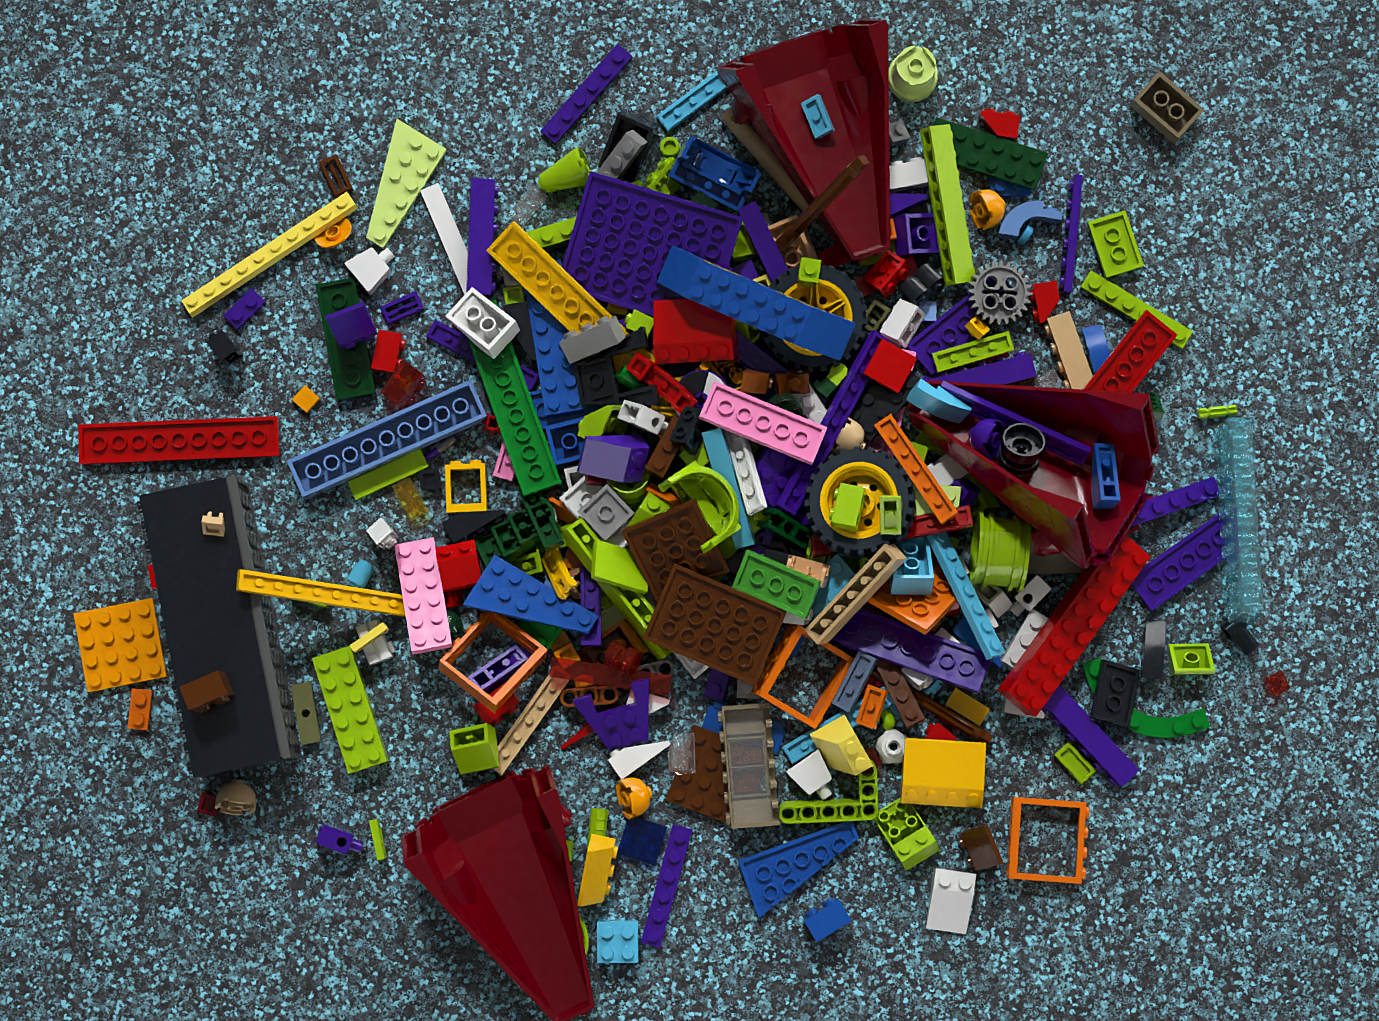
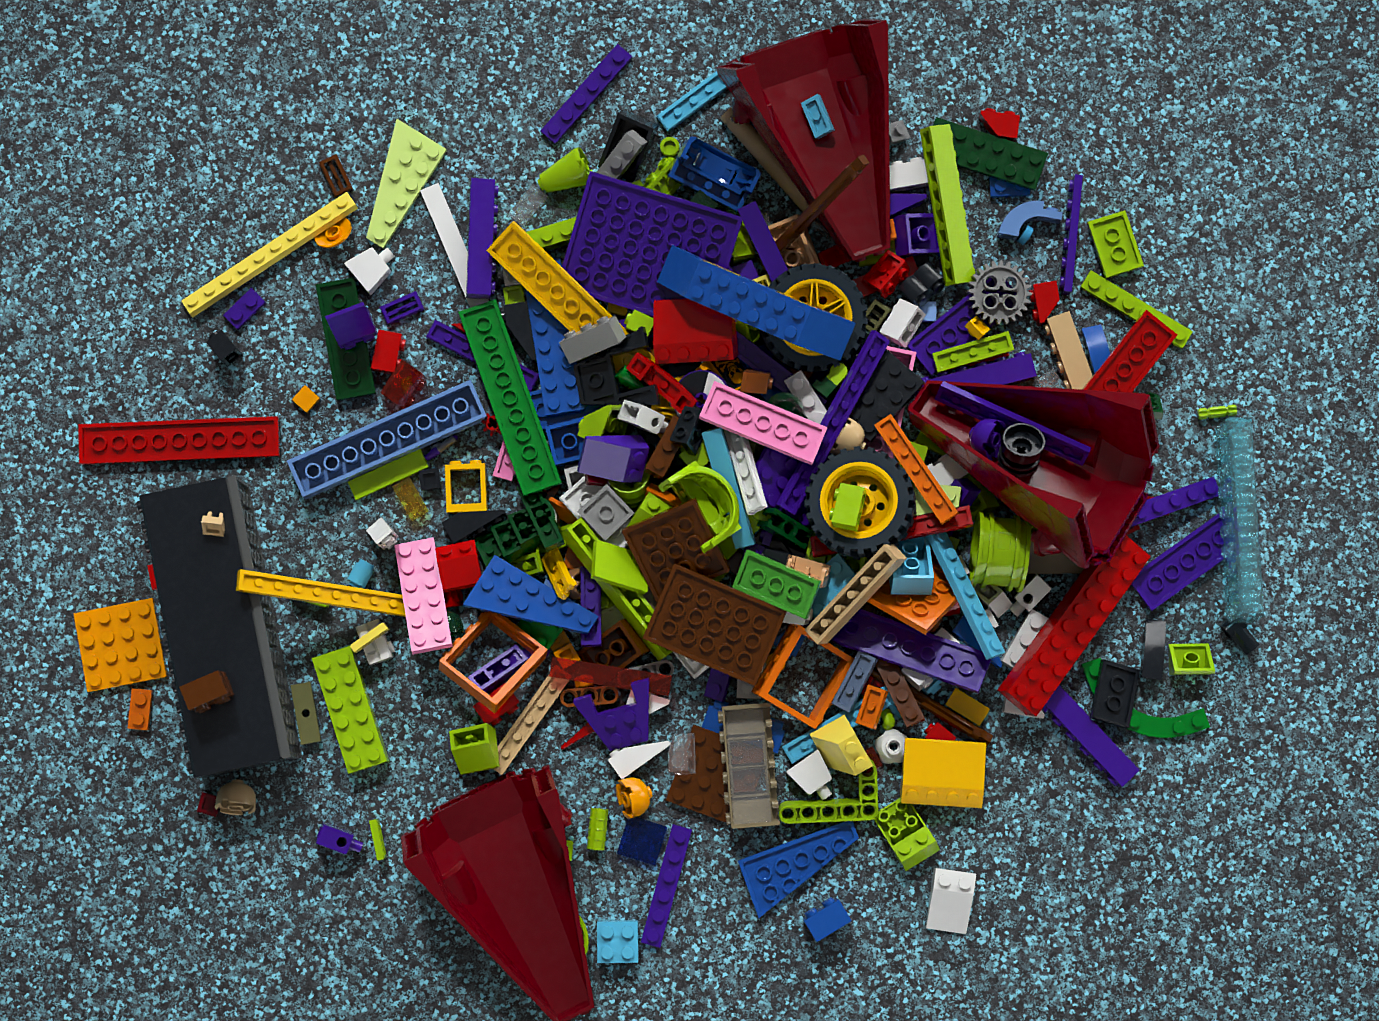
(483, 322): white slope -> none
(597, 870): yellow slope -> none
(622, 657): clear red wheel -> none
(791, 382): reddish brown slope -> none
(809, 272): lime bracket -> none
(889, 366): red tile -> none
(891, 514): lime slope -> none
(913, 74): yellowish green piece -> none
(938, 402): medium azure slope -> none
(980, 847): reddish brown slope -> none
(987, 208): light orange cylinder -> none
(1013, 841): orange window -> none
(1074, 763): lime tile -> none
(1104, 477): blue slope -> none
(1166, 107): dark tan brick -> none
(1276, 683): clear red plate -> none

